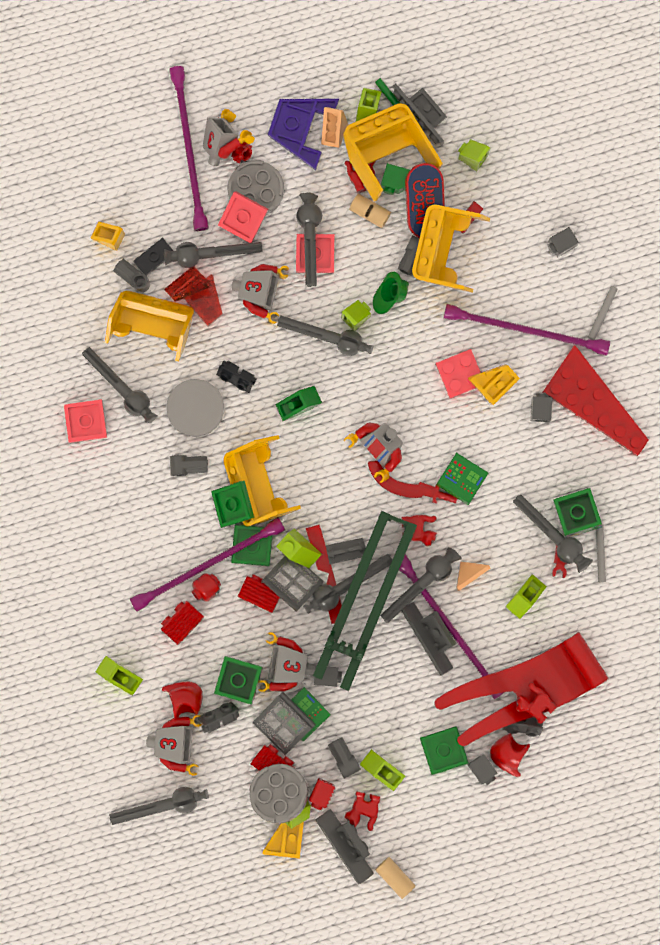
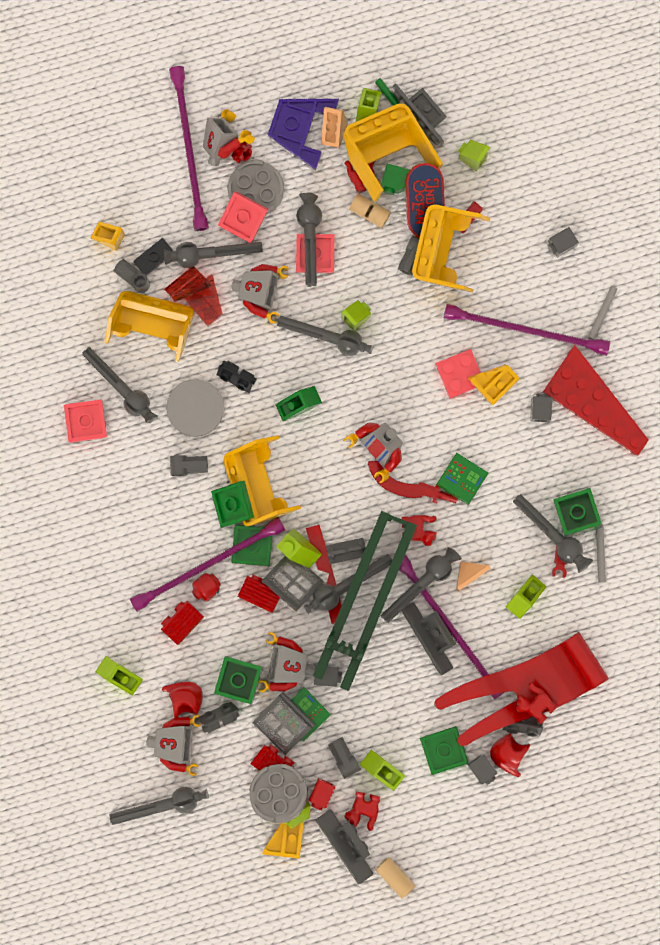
(390, 292): green piece -> none

